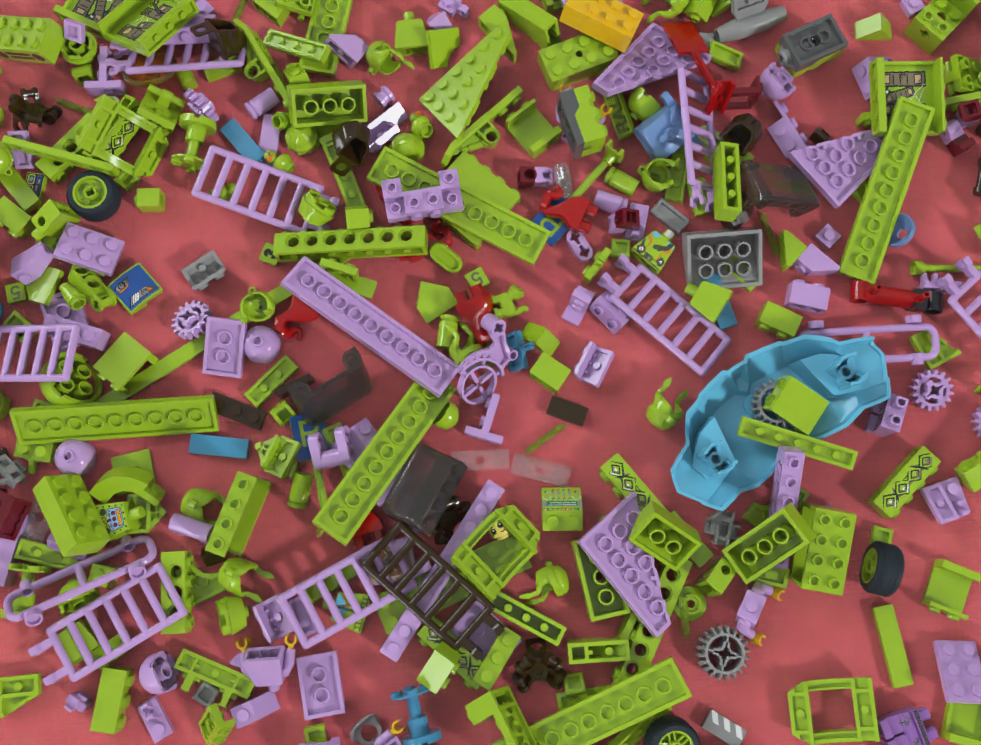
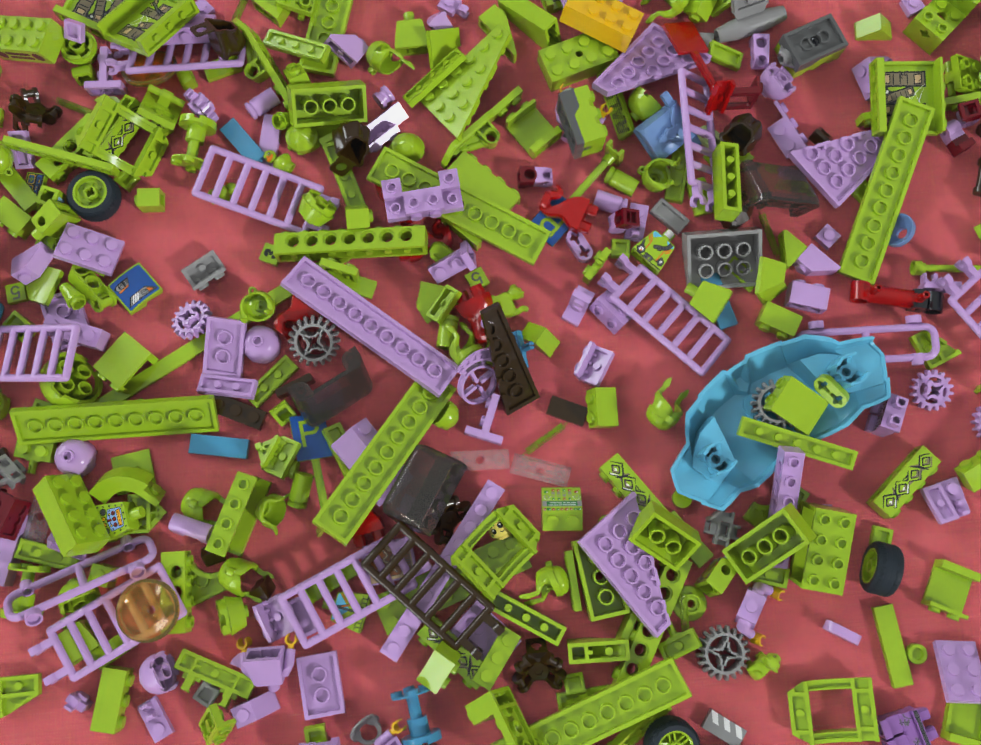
(46, 193): none -> lime brick
(134, 610): none -> clear yellow dish
(227, 386): none -> lavender tile
(263, 588): none -> dark brown slope
(271, 510): none -> lime hair
(305, 354): none -> light grey gear
(338, 456): lavender connector -> none
(421, 125): lime animal -> none
(434, 77): none -> lime tile
(445, 304): none -> lime tile
(454, 263): none -> lavender bracket
(510, 369): none -> dark brown wing
(549, 373): lime piece -> none
(563, 178): clear hinge -> none
(572, 577): none -> lime tile
(602, 407): none -> lime brick
(679, 643): none -> lime plate
(680, 500): none -> lime tile
(759, 51): none -> lavender leg
(763, 664): none -> lime animal
(770, 279): none -> lime slope
(831, 391): none -> lime beam
(842, 632): none -> lavender beam
(916, 653): none -> lime tile

